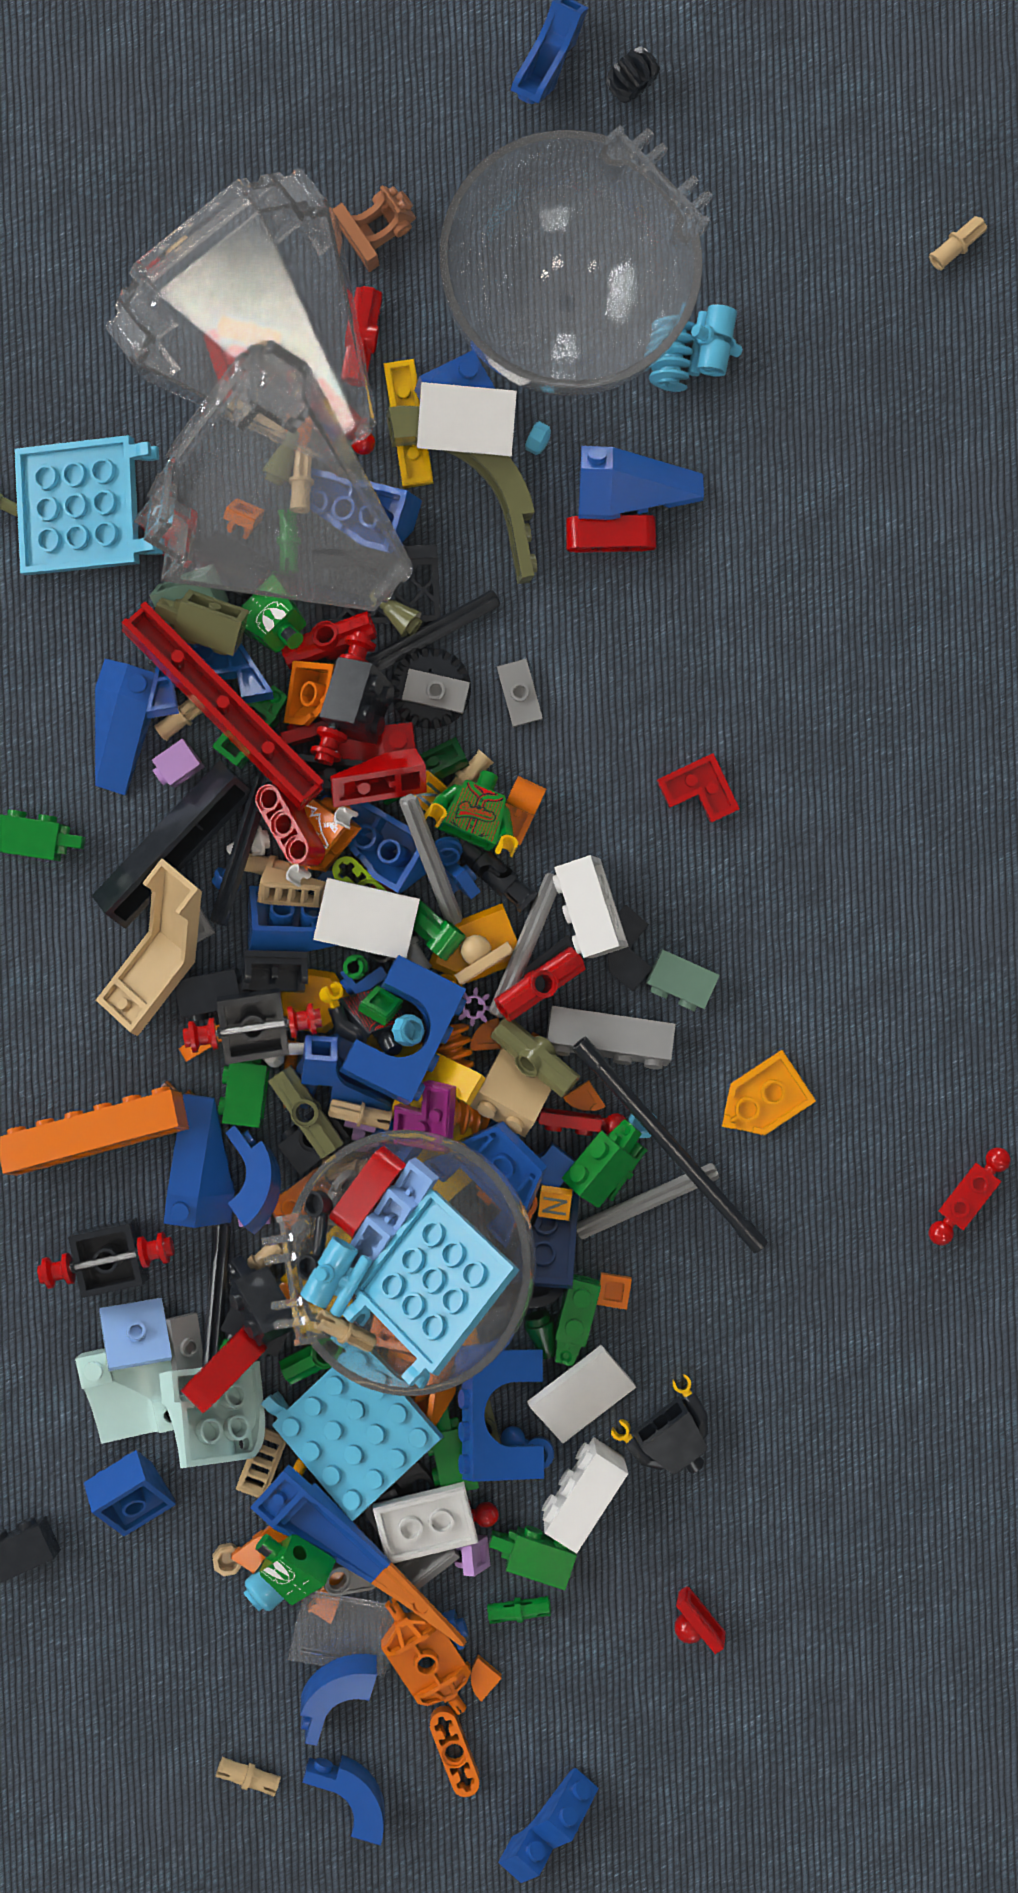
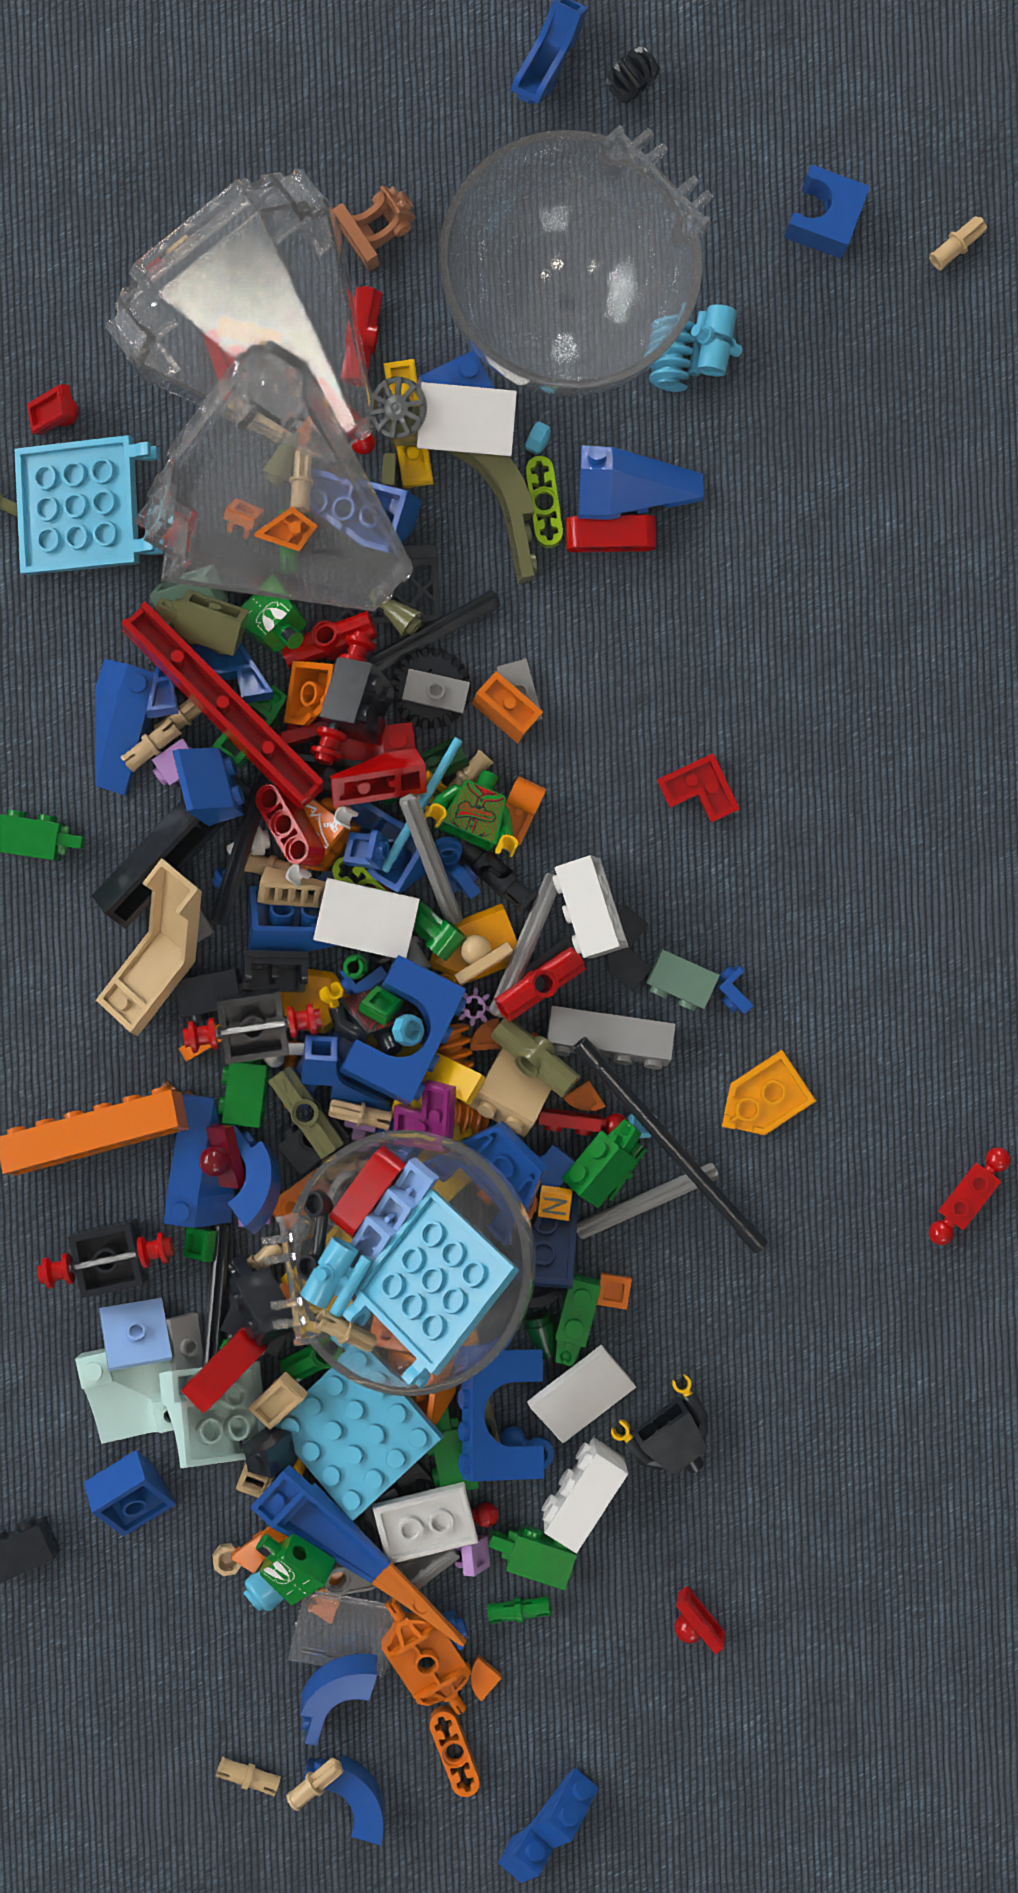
(52, 409): none -> red tile
(151, 744): none -> tan pin
(200, 1244): none -> green tile
(209, 784): none -> blue slope
(223, 1157): none -> dark red tile
(269, 1452): none -> black brick
(278, 1400): none -> tan tile
(288, 530): none -> orange piece
(314, 1783): none -> tan axle
(366, 850): none -> blue bracket
(389, 469): none -> olive tile
(397, 407): none -> dark grey wheel
(424, 799): none -> medium azure axle
(506, 707): none -> orange panel
(549, 478): none -> lime beam
(733, 997): none -> blue bracket
(842, 202): none -> blue piece

